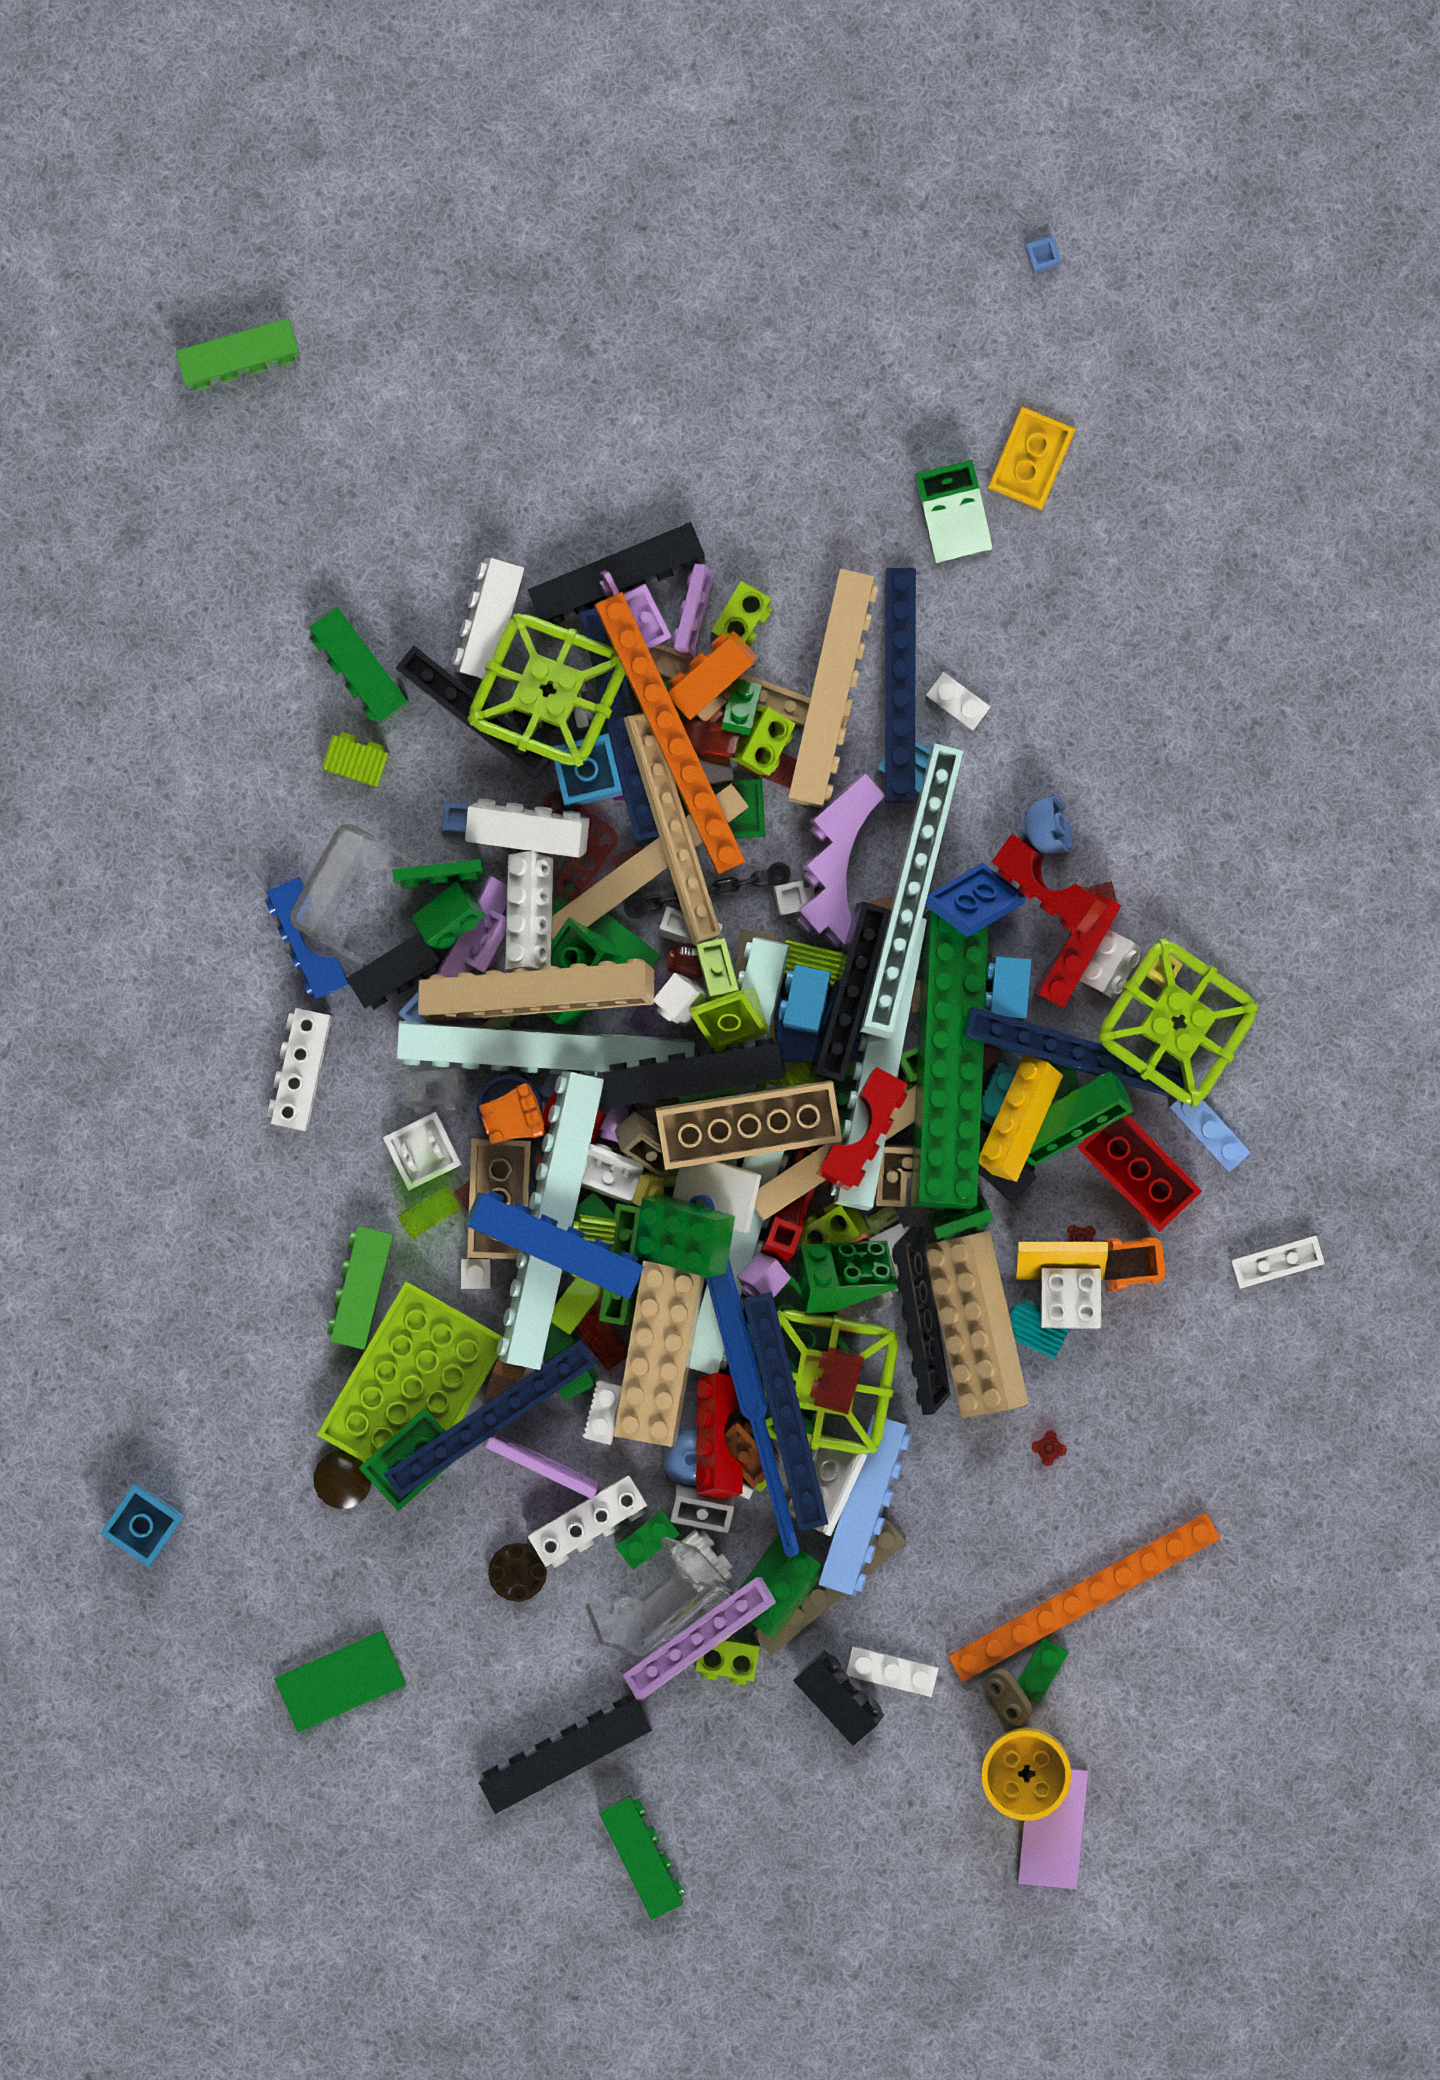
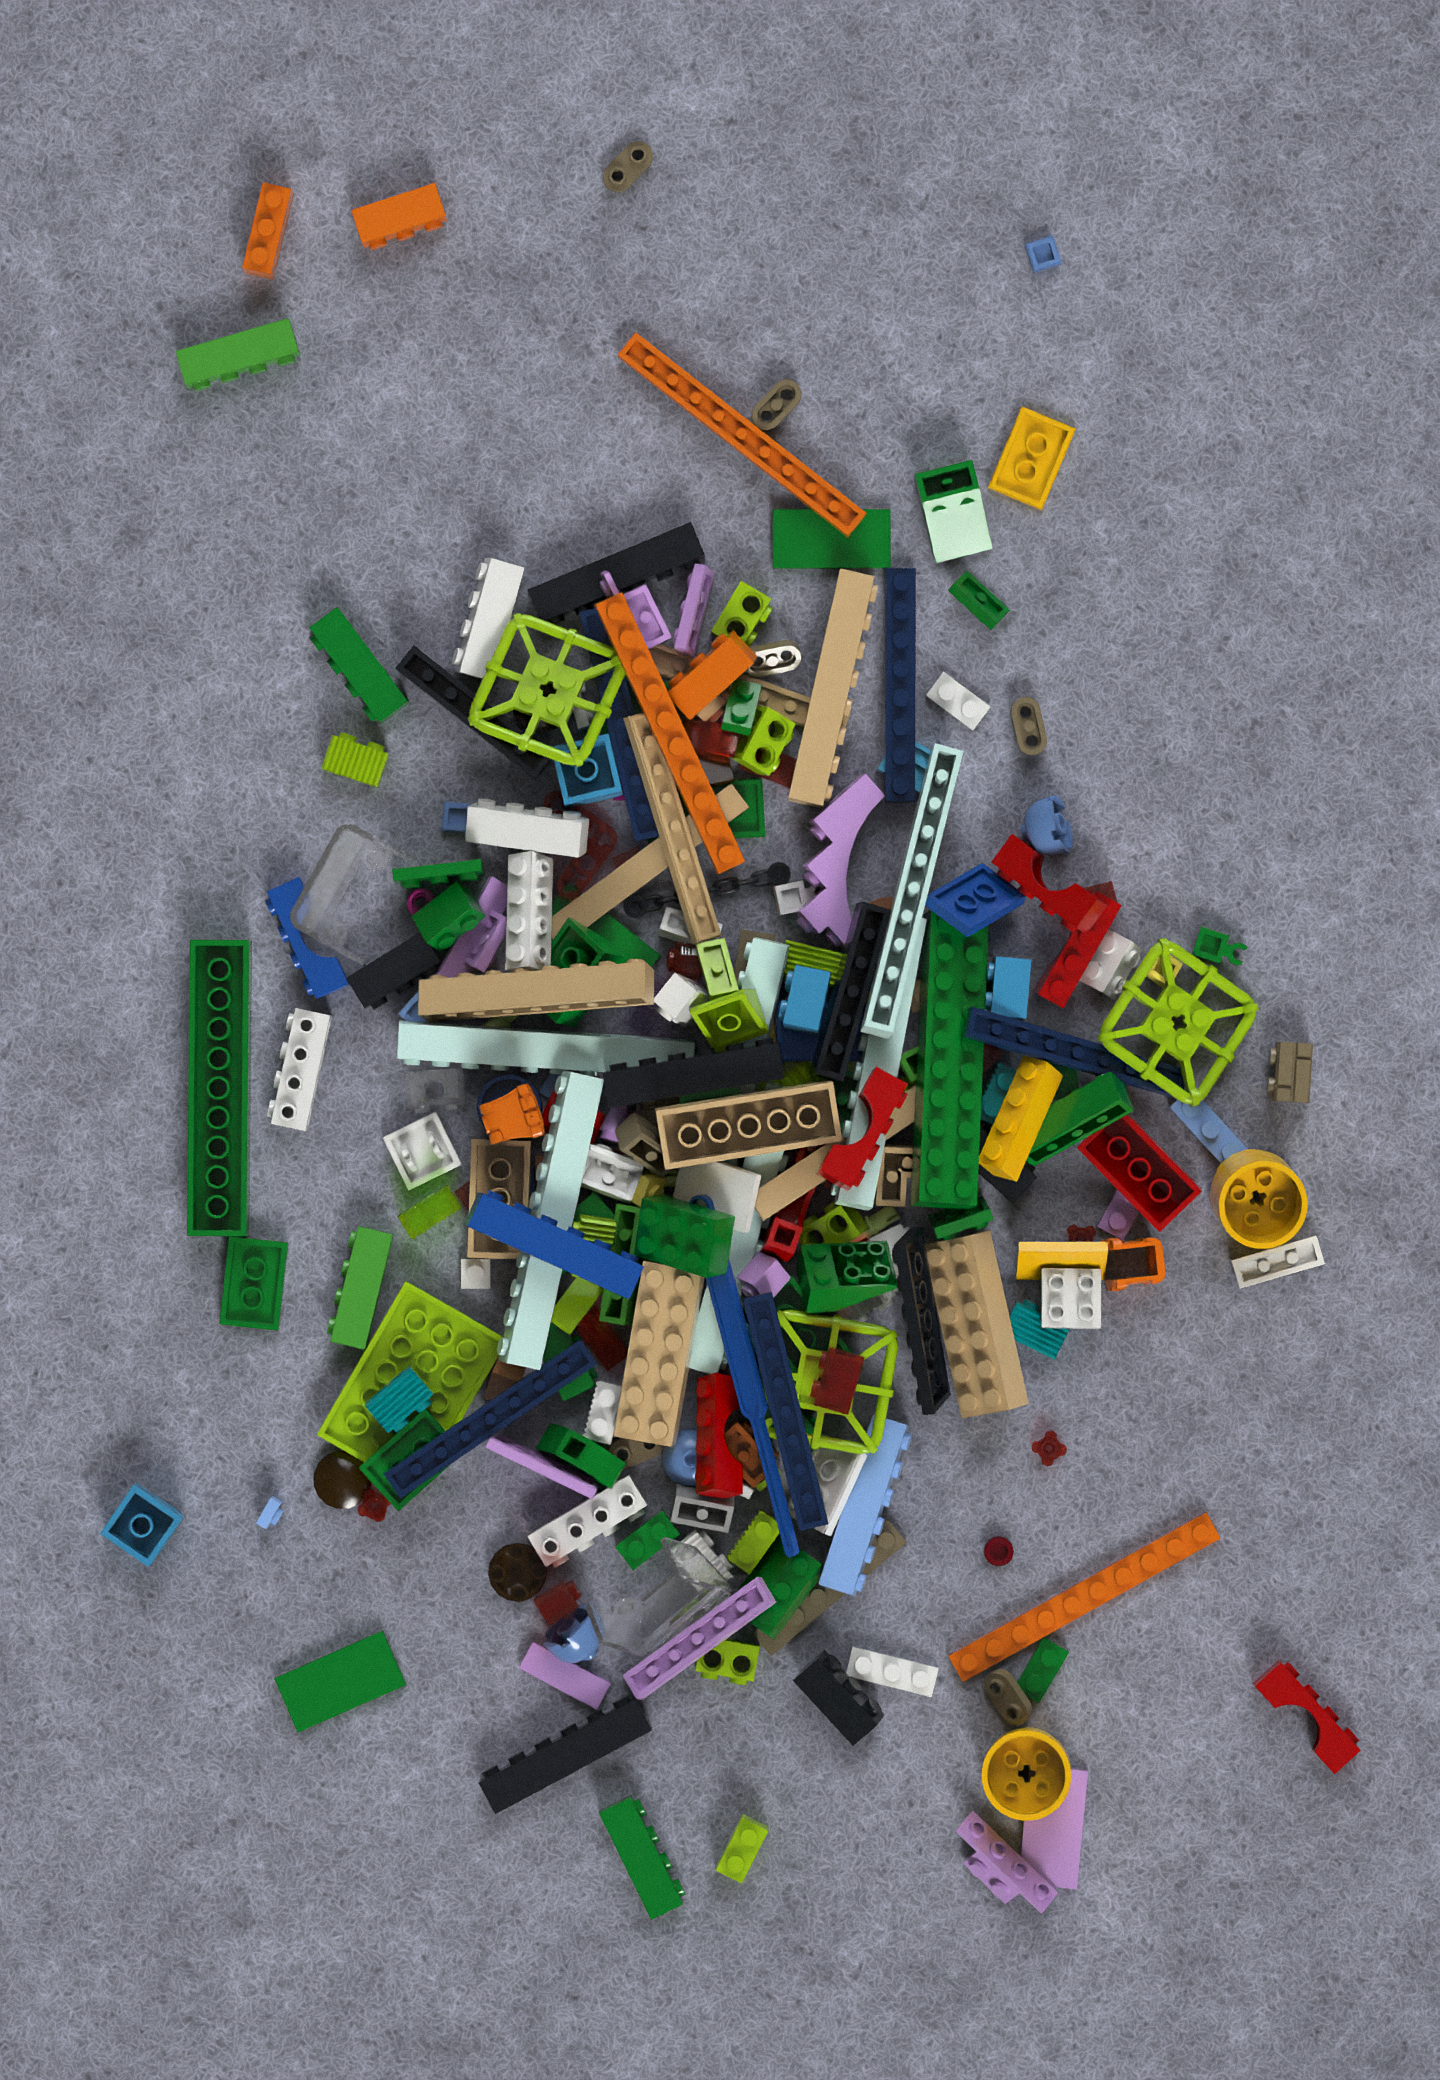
(219, 1088): none -> green brick
(253, 1283): none -> green plate
(268, 230): none -> orange brick
(271, 1513): none -> light blue plate
(366, 1509): none -> clear red plate
(399, 216): none -> orange brick
(399, 1400): none -> teal brick
(417, 894): none -> dark pink plate
(558, 1600): none -> clear red brick
(565, 1676): none -> lavender tile
(573, 1638): none -> medium blue cylinder
(581, 1454): none -> green slope
(628, 166): none -> dark tan plate
(636, 1451): none -> dark tan plate
(741, 434): none -> orange plate
(741, 1848): none -> lime brick
(754, 1541): none -> lime brick
(772, 660): none -> dark tan plate
(776, 405): none -> dark tan plate
(810, 542): none -> green tile
(978, 600): none -> green plate
(998, 1551): none -> dark red tile
(1002, 1866): none -> lavender bracket
(1028, 726): none -> dark tan plate
(1118, 1216): none -> lavender plate
(1213, 945): none -> green plate
(1281, 1202): none -> yellow brick
(1291, 1072): none -> dark tan brick
(1332, 1743): none -> red arch

